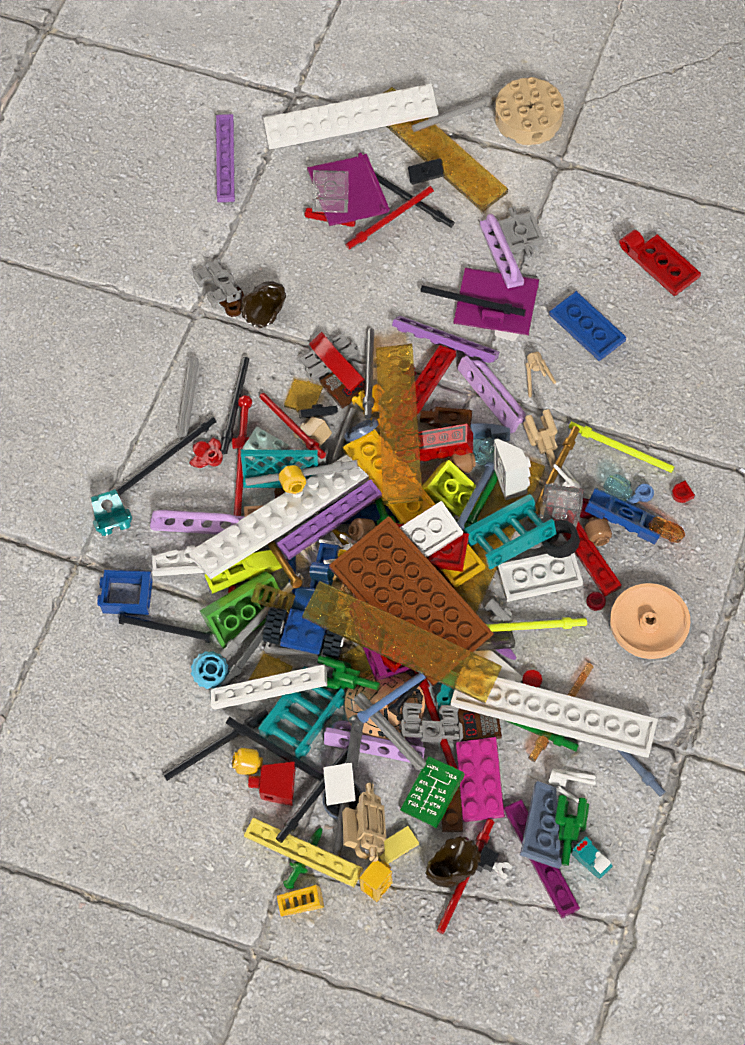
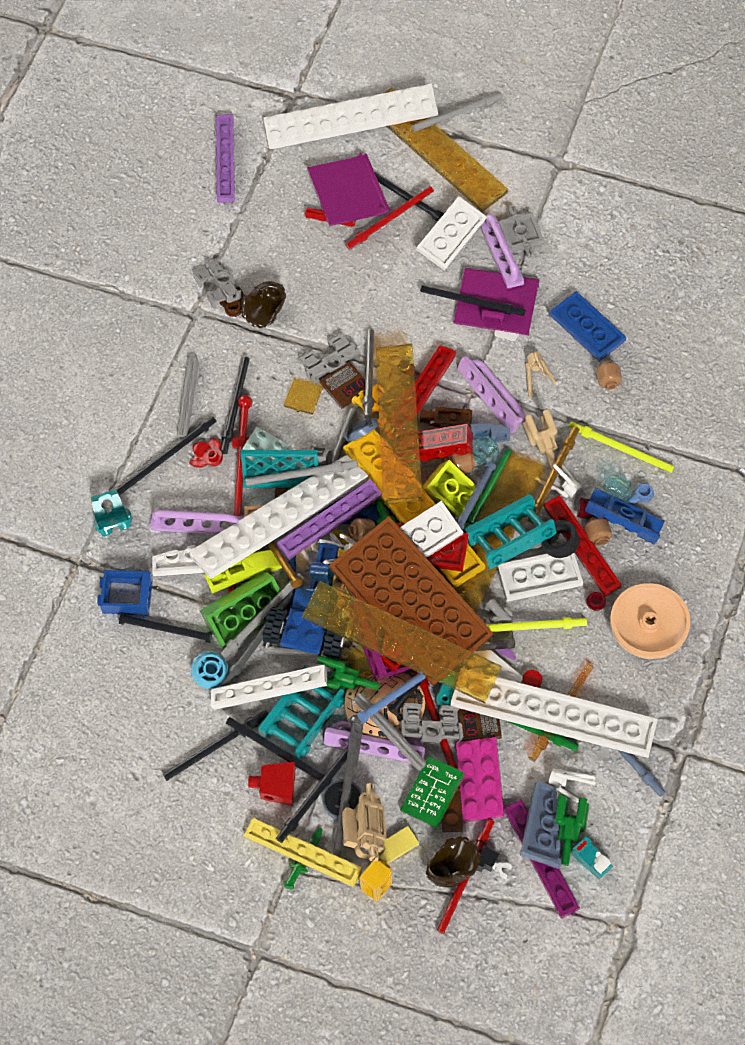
(246, 761): yellow head -> none
(256, 593): clear yellow slope -> none
(269, 666): clear yellow piece -> none
(292, 479): yellow head -> none
(307, 891): yellow slope -> none
(310, 443): red bar -> none
(315, 429): tan brick -> none
(318, 411): black plate -> none
(330, 191): clear brick -> none
(336, 361): red slope -> none
(339, 784): white sticker -> none
(426, 171): black plate -> none
(440, 337): medium lavender plate -> none
(451, 233): none -> white plate
(511, 469): white slope -> none
(529, 111): tan brick -> none
(561, 503): clear brick -> none
(609, 375): none -> medium nougat head
(634, 246): red hinge -> none
(667, 529): clear orange plate -> none
(682, 492): red tile -> none

